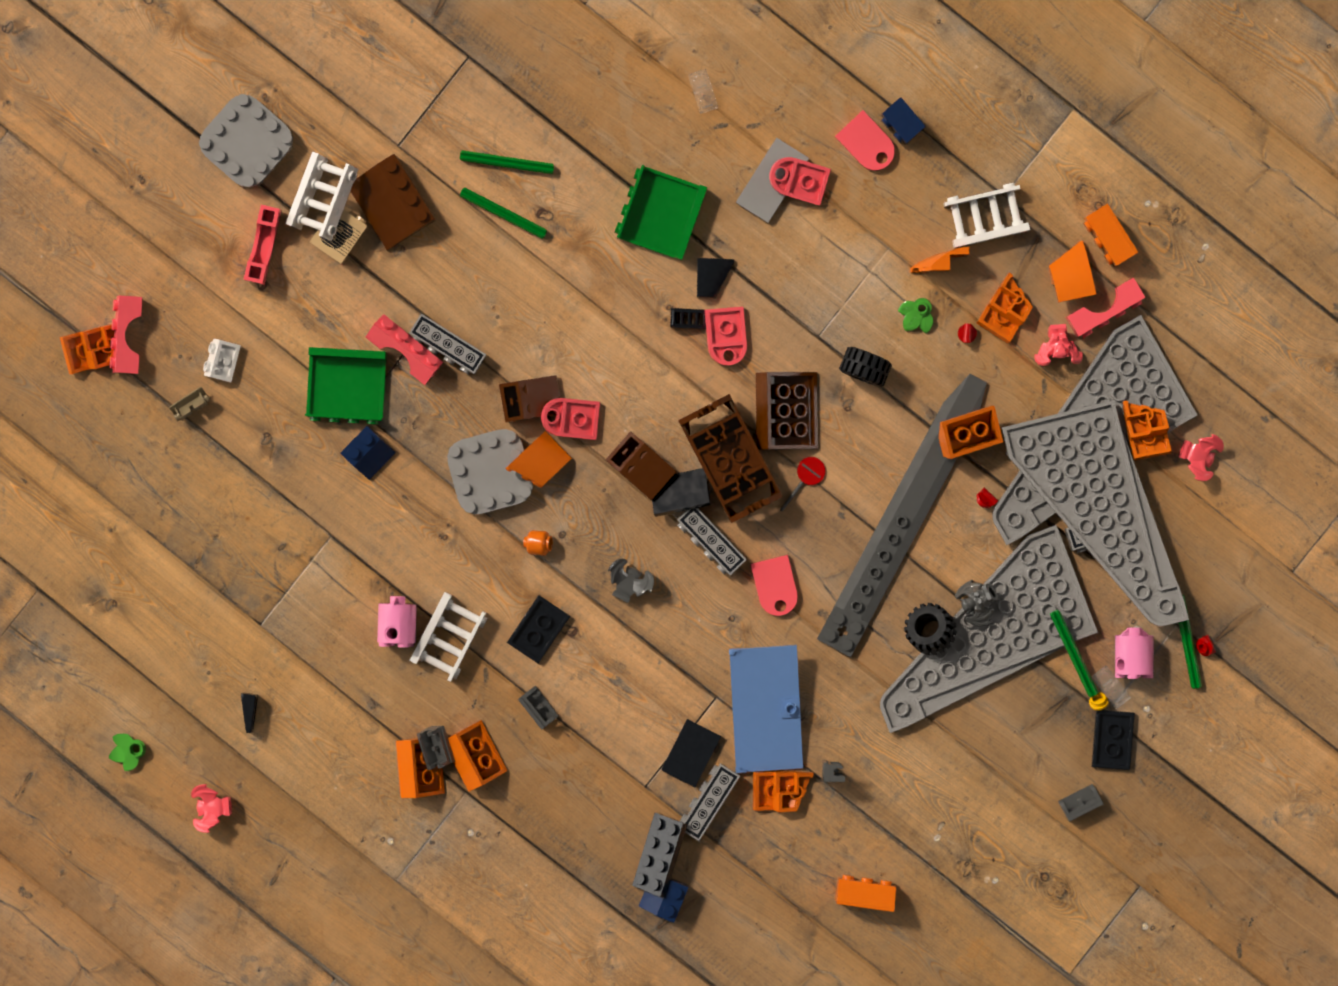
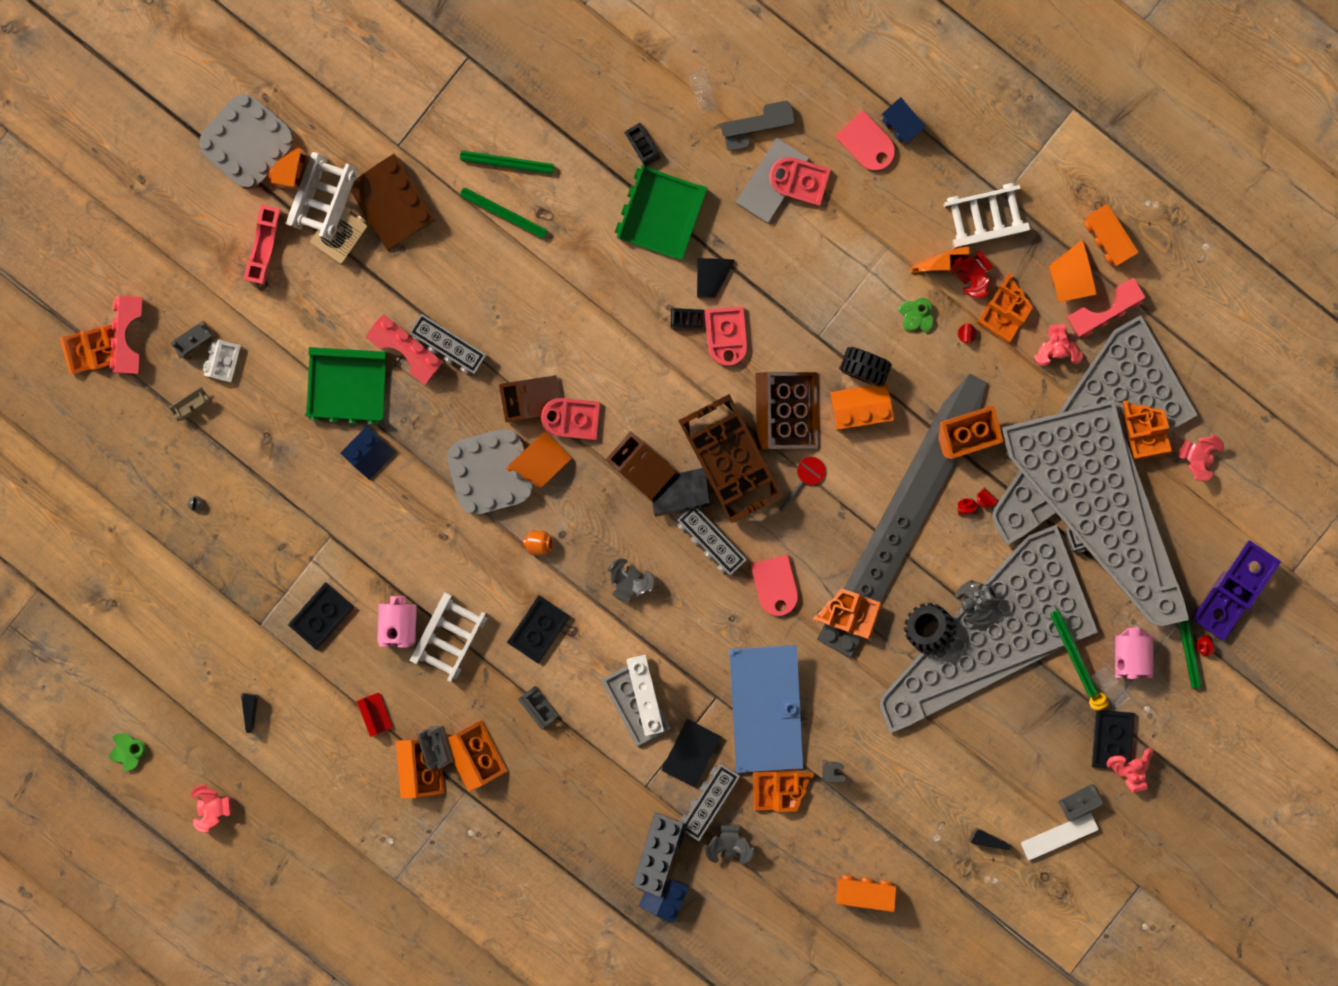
(192, 339): none -> dark grey hinge
(199, 505): none -> dark grey hinge
(289, 170): none -> orange slope
(320, 615): none -> black tile
(374, 714): none -> red panel
(622, 695): none -> light grey tile
(645, 695): none -> white fence
(651, 157): none -> black slope
(729, 844): none -> dark grey animal
(774, 116): none -> dark grey piece
(850, 613): none -> orange slope
(861, 406): none -> orange slope
(967, 506): none -> red plate
(973, 270): none -> red animal
(985, 839): none -> black slope
(1059, 836): none -> white tile
(1134, 771): none -> coral animal
(1236, 590): none -> dark purple bracket

